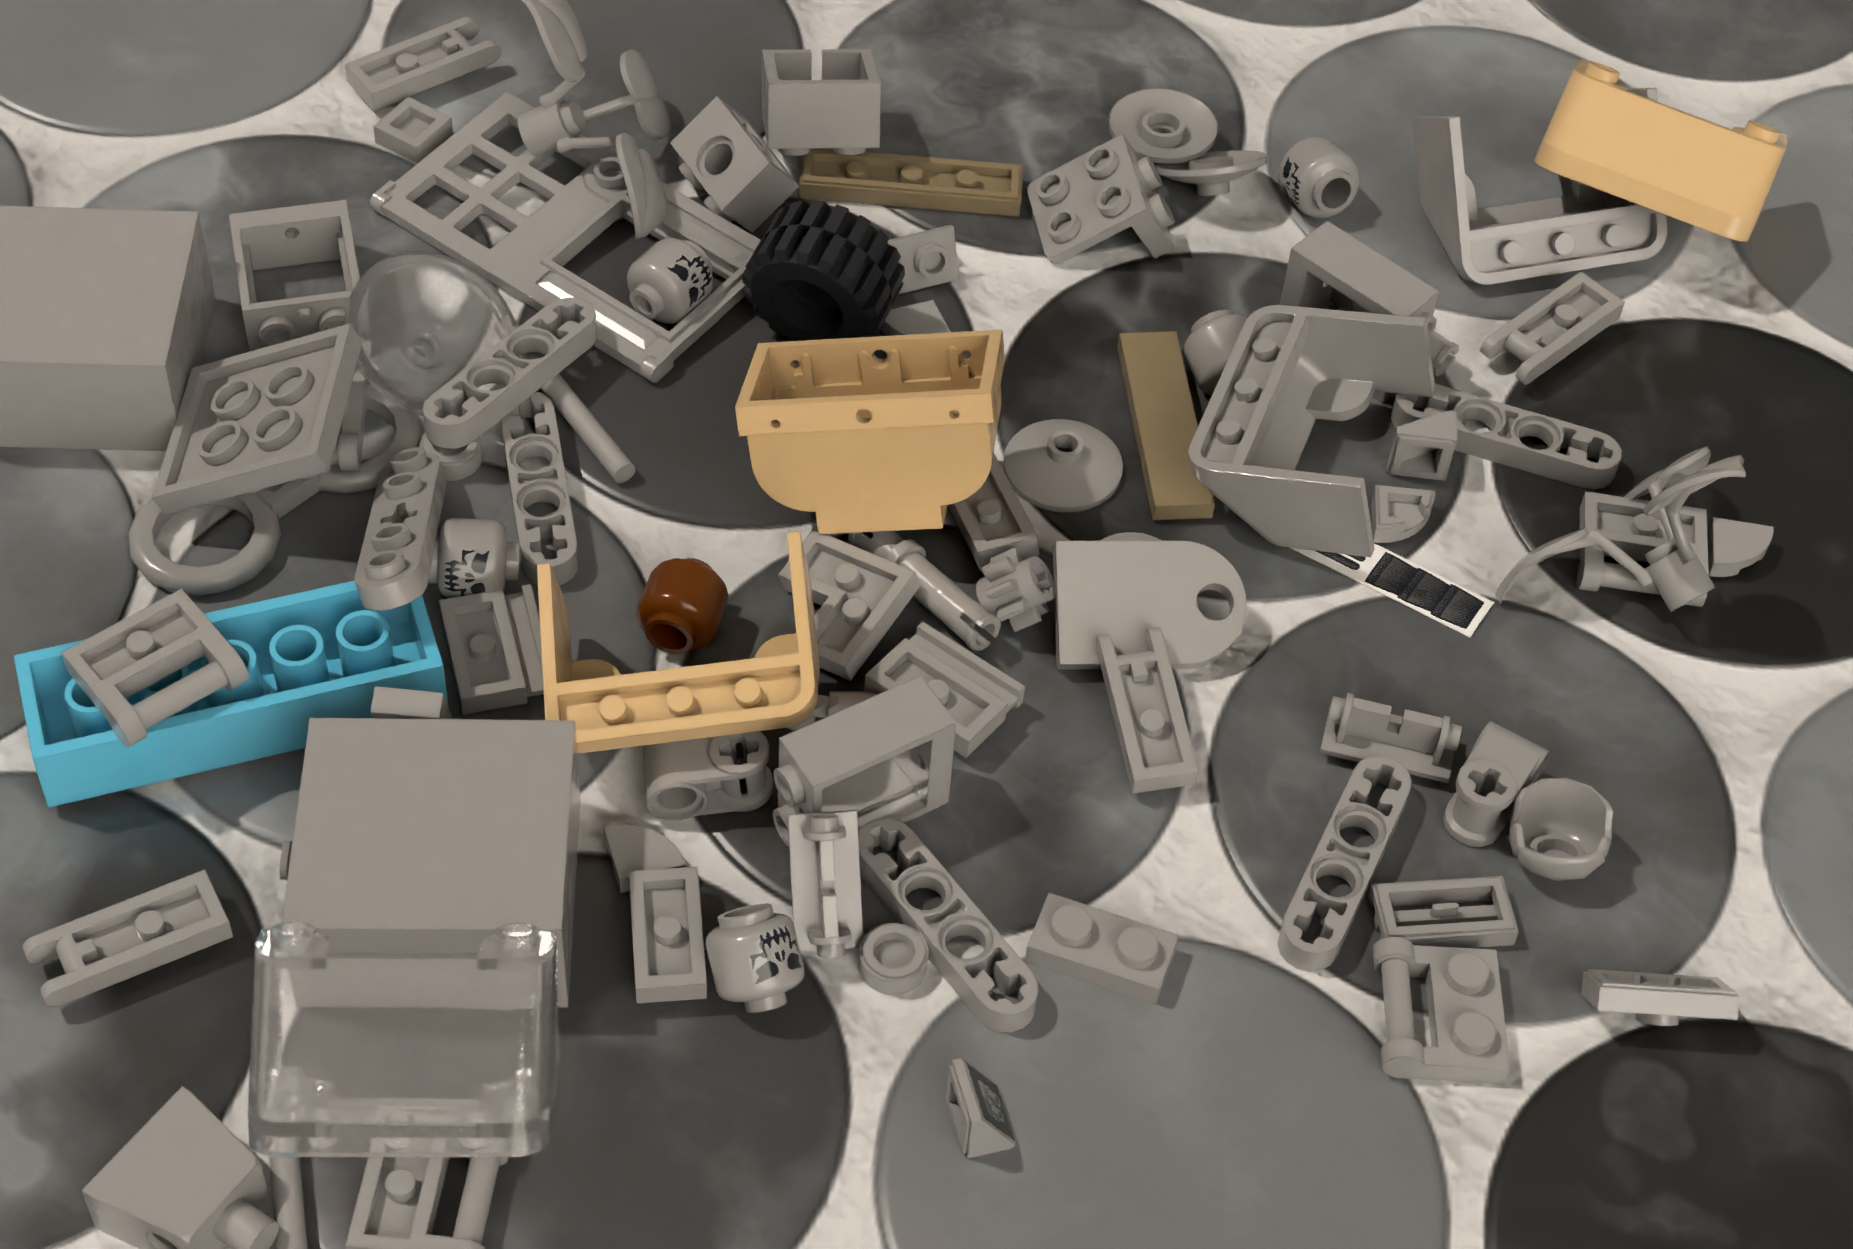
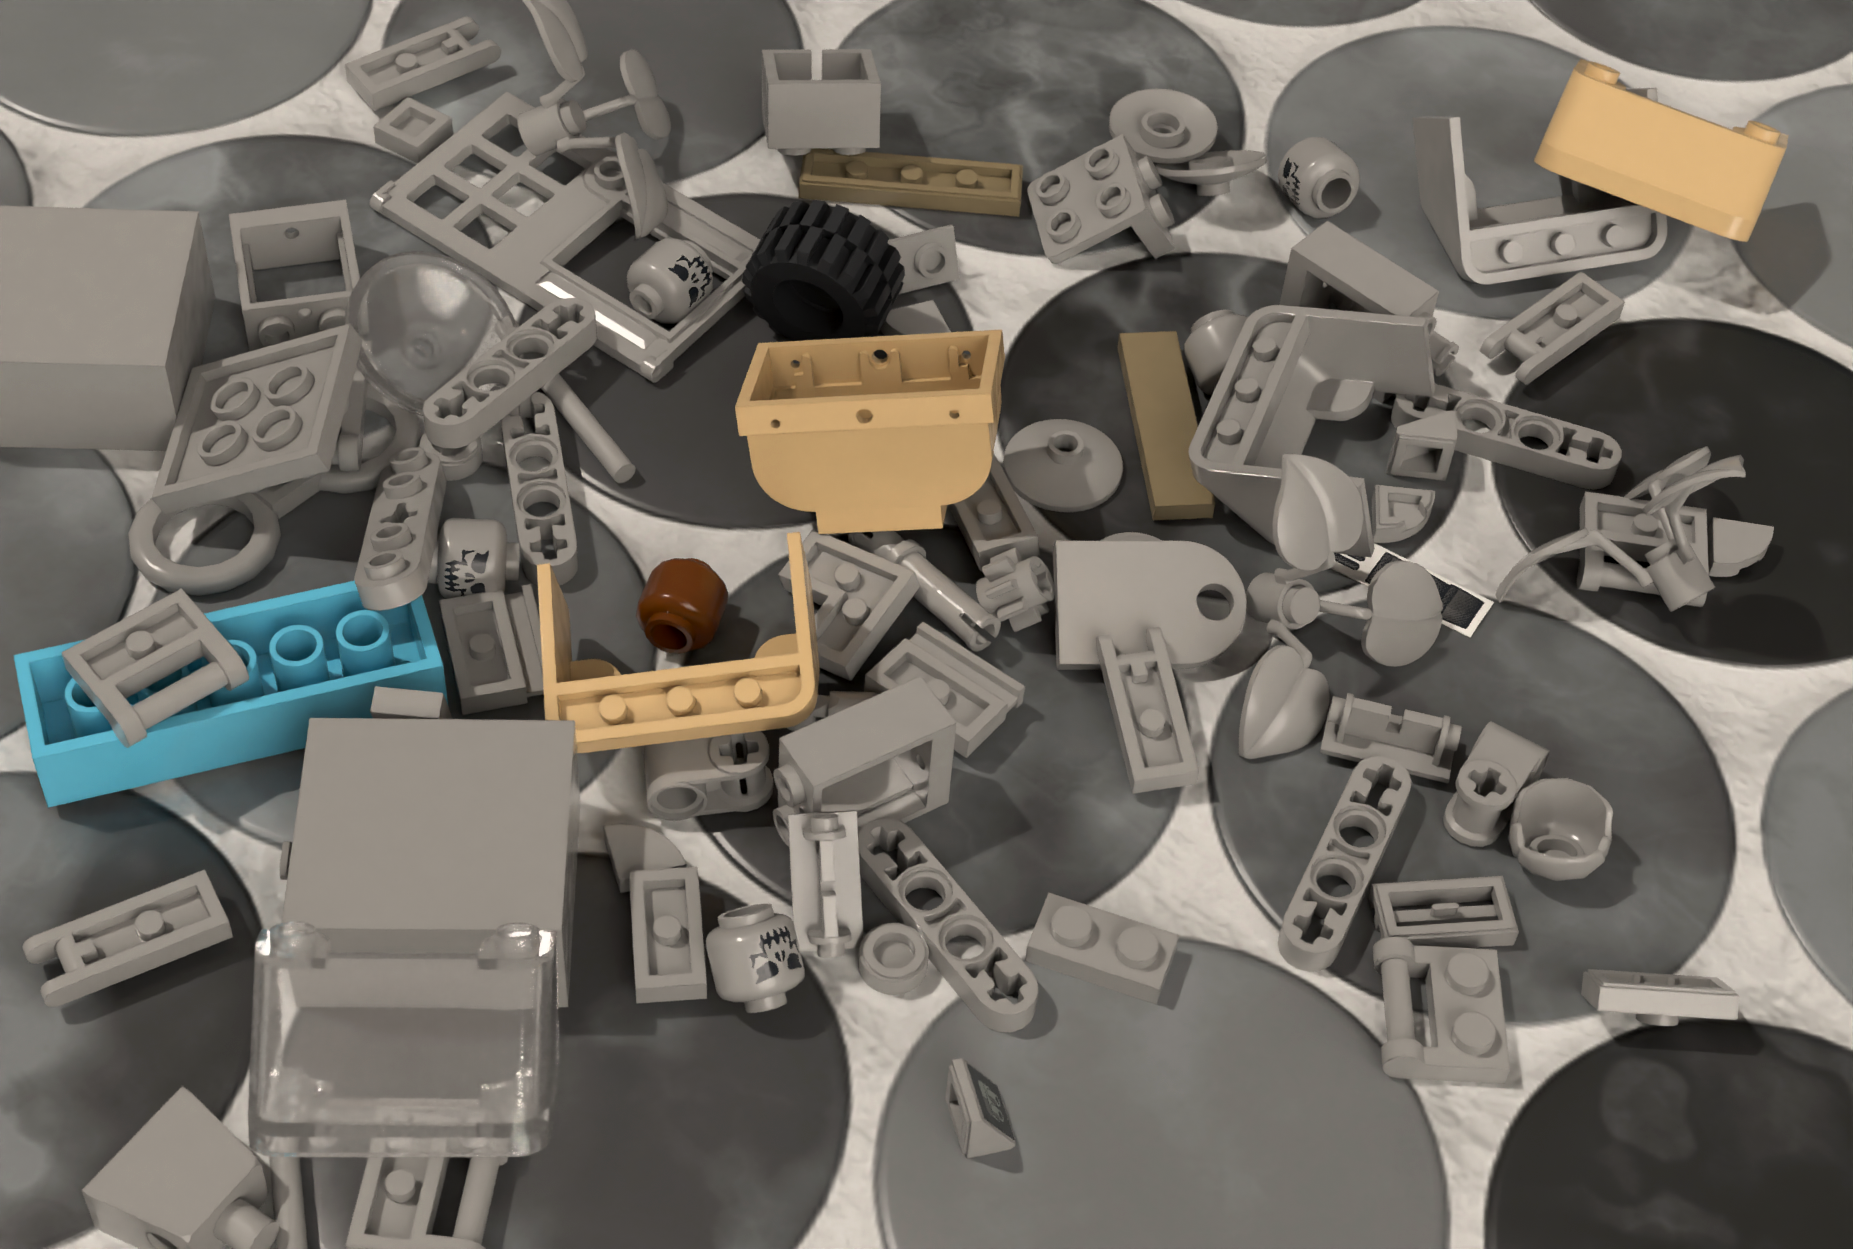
(732, 165): light grey brick -> none
(1312, 519): none -> light grey plant

